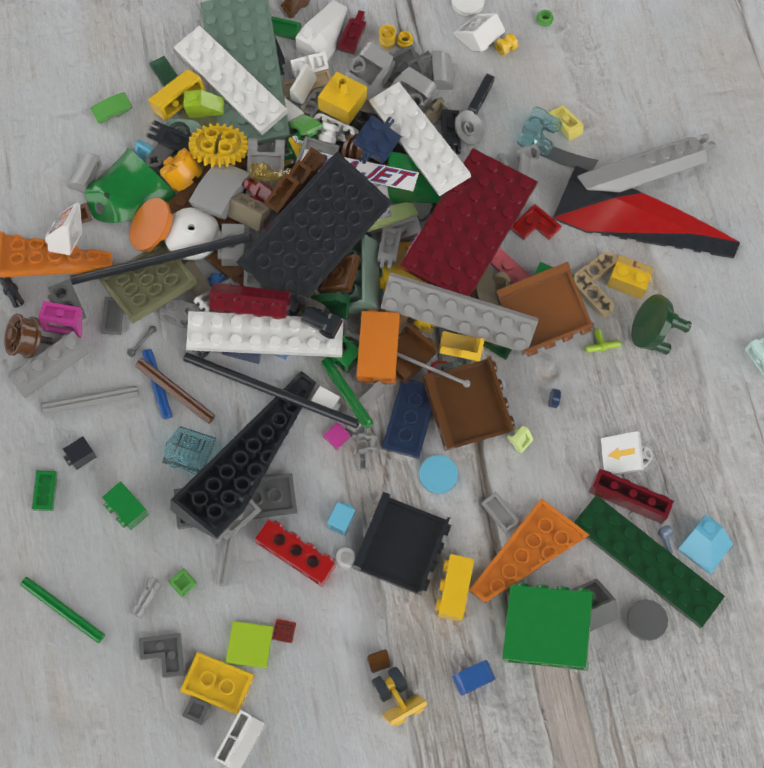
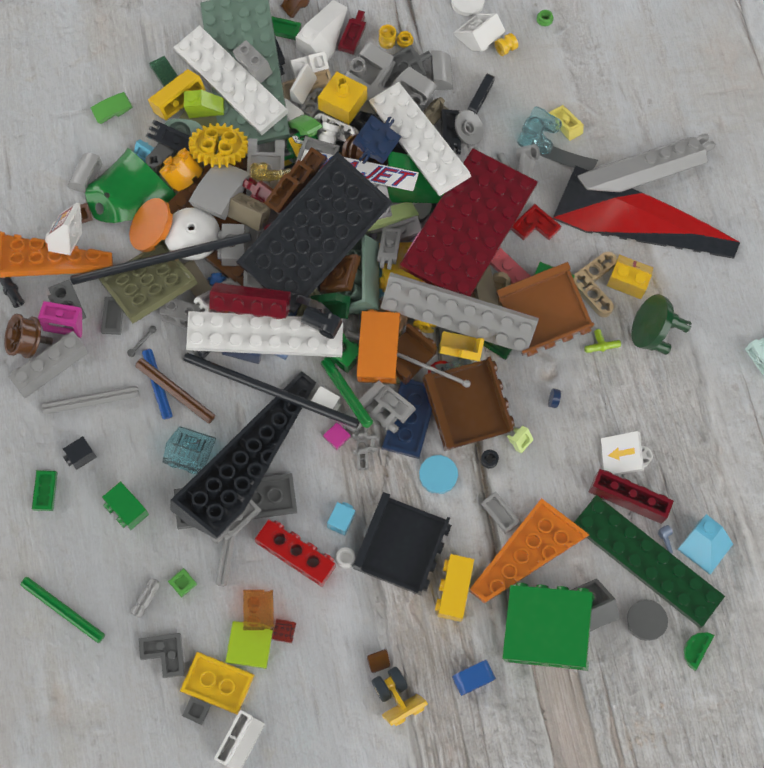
(252, 61): none -> light grey brick
(258, 610): none -> clear orange plate
(395, 404): none -> light grey plate
(494, 462): none -> black bush
(696, 648): none -> green plate

